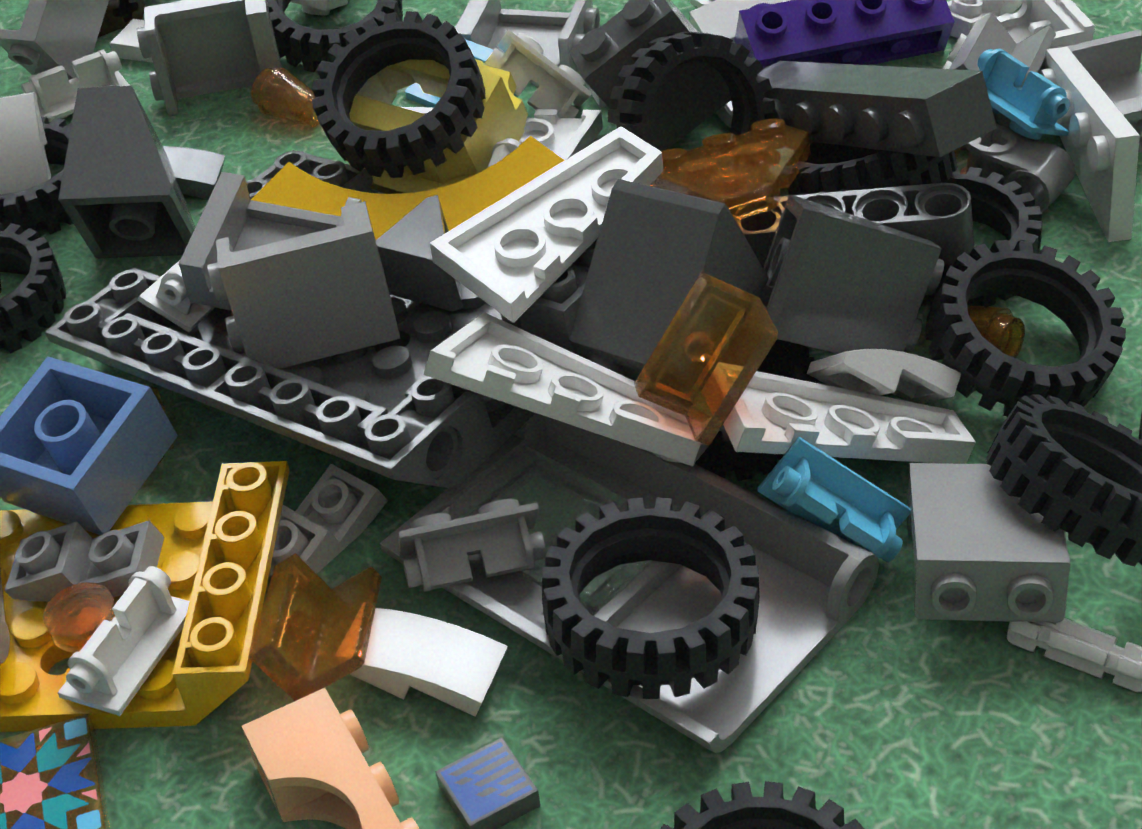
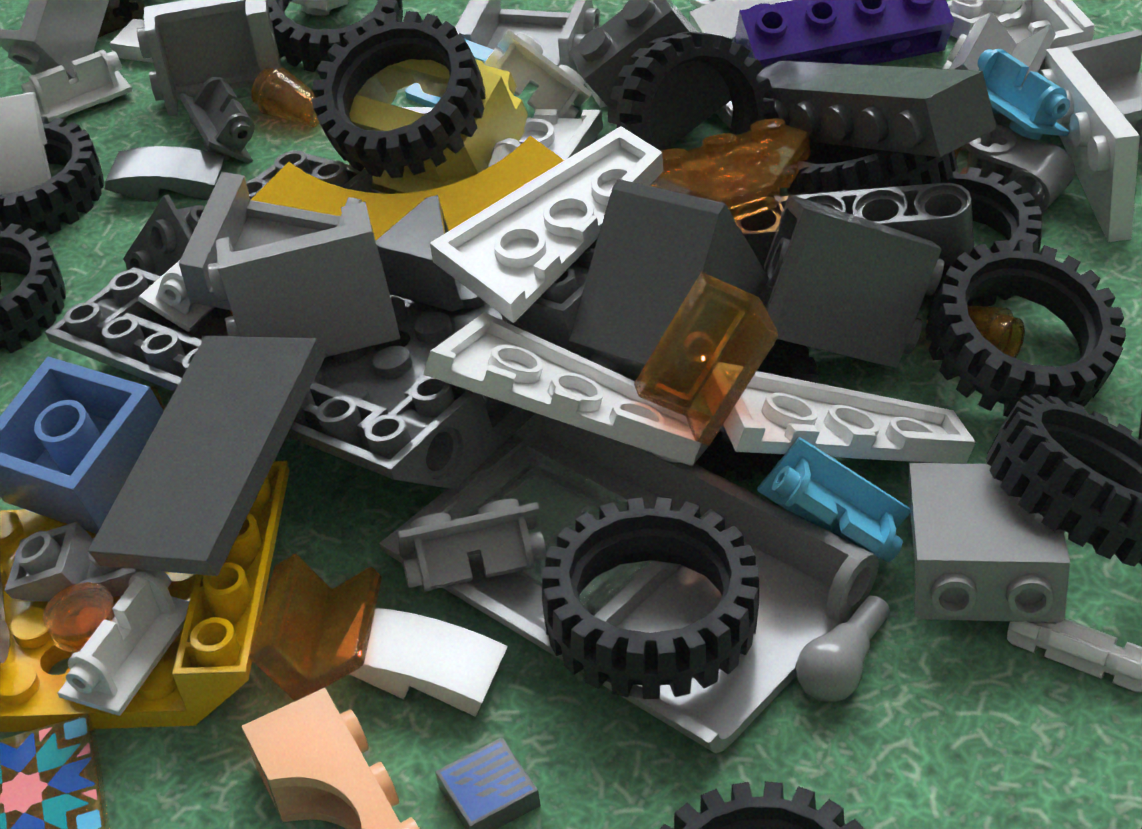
(121, 180): dark grey slope -> none
(163, 237): none -> dark grey hinge
(208, 455): none -> dark grey tile
(220, 119): none -> dark grey hinge
(327, 519): white slope -> none
(834, 662): none -> light grey piece
(887, 372): white slope -> none

